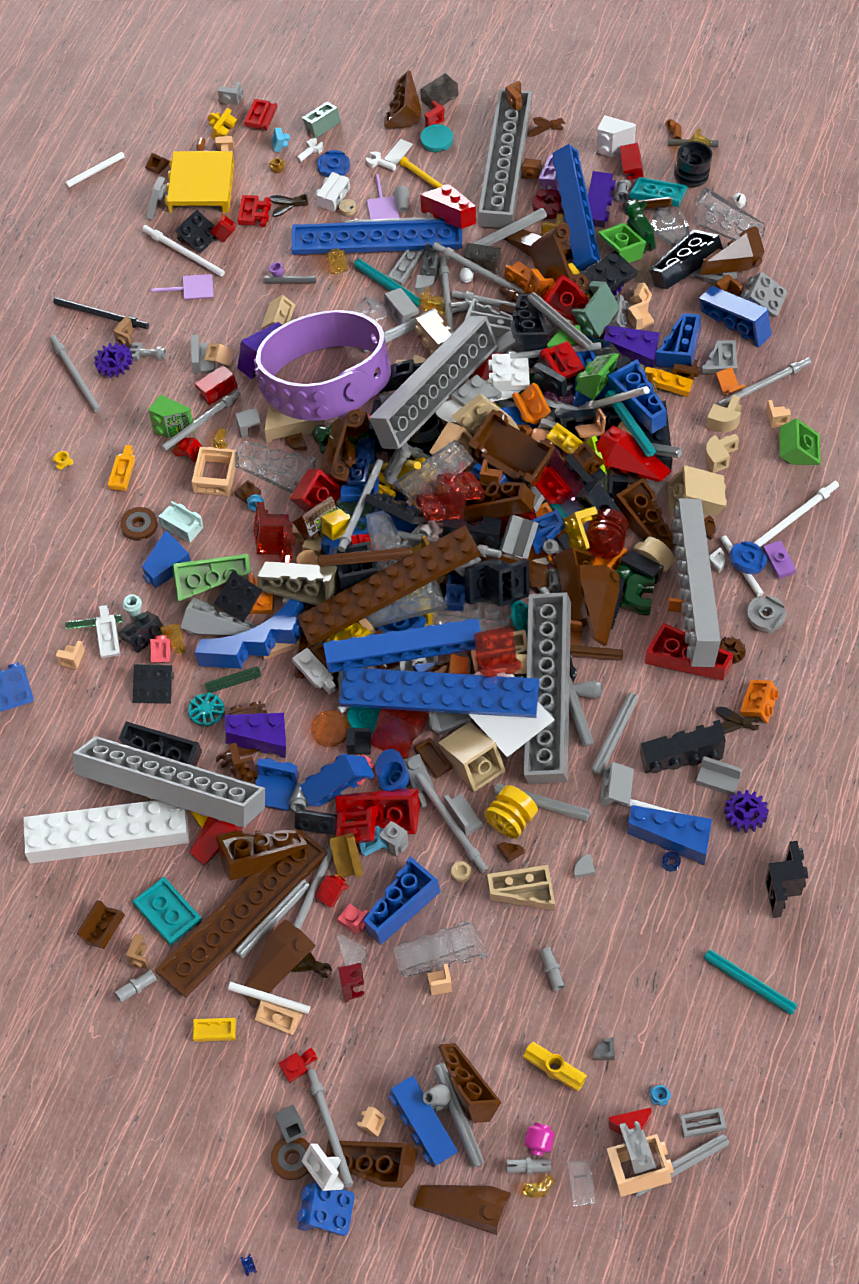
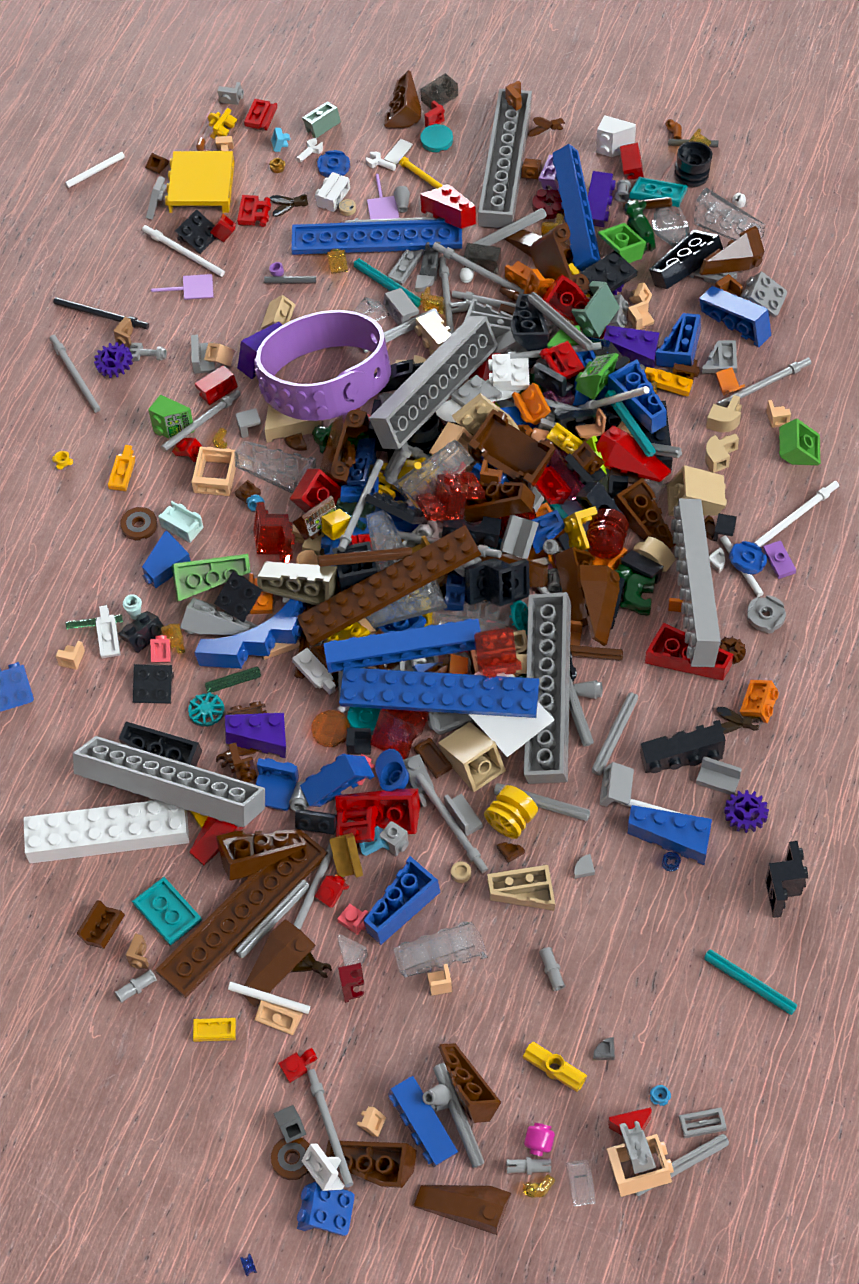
(725, 525): none -> black panel

